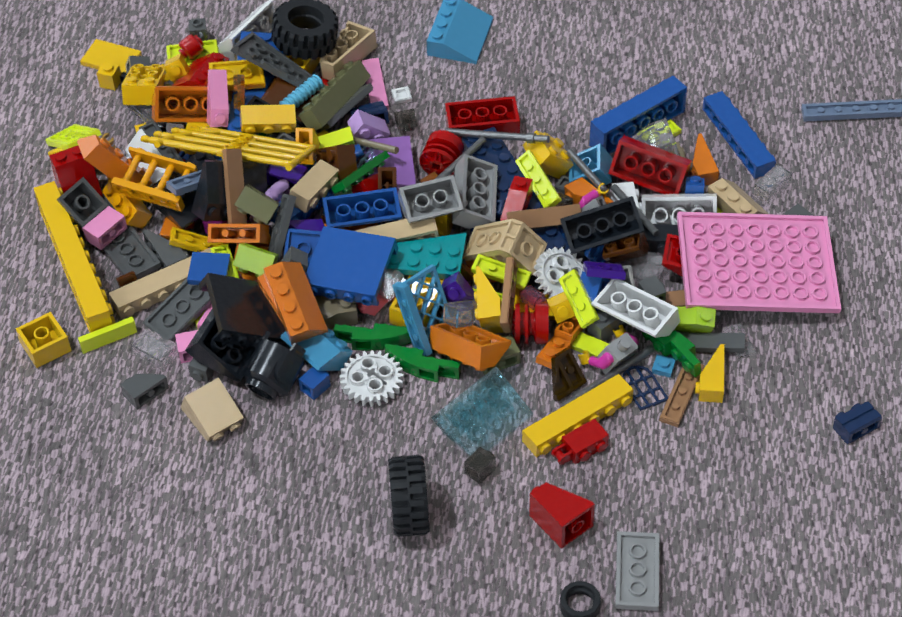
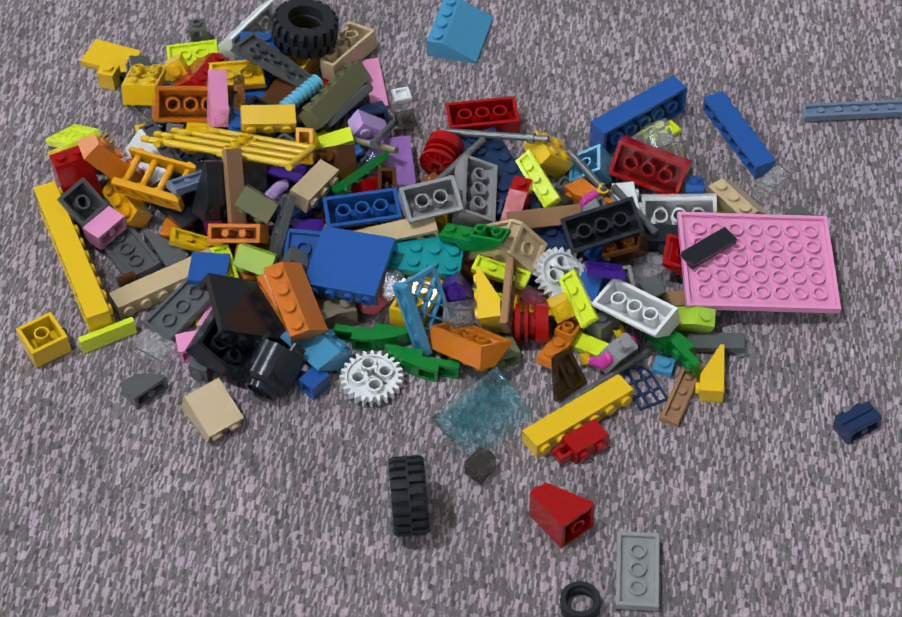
(191, 47): red head -> none
(380, 136): none -> dark grey bar
(480, 238): none -> green slope
(703, 162): orange slope -> none
(708, 247): none -> black tile

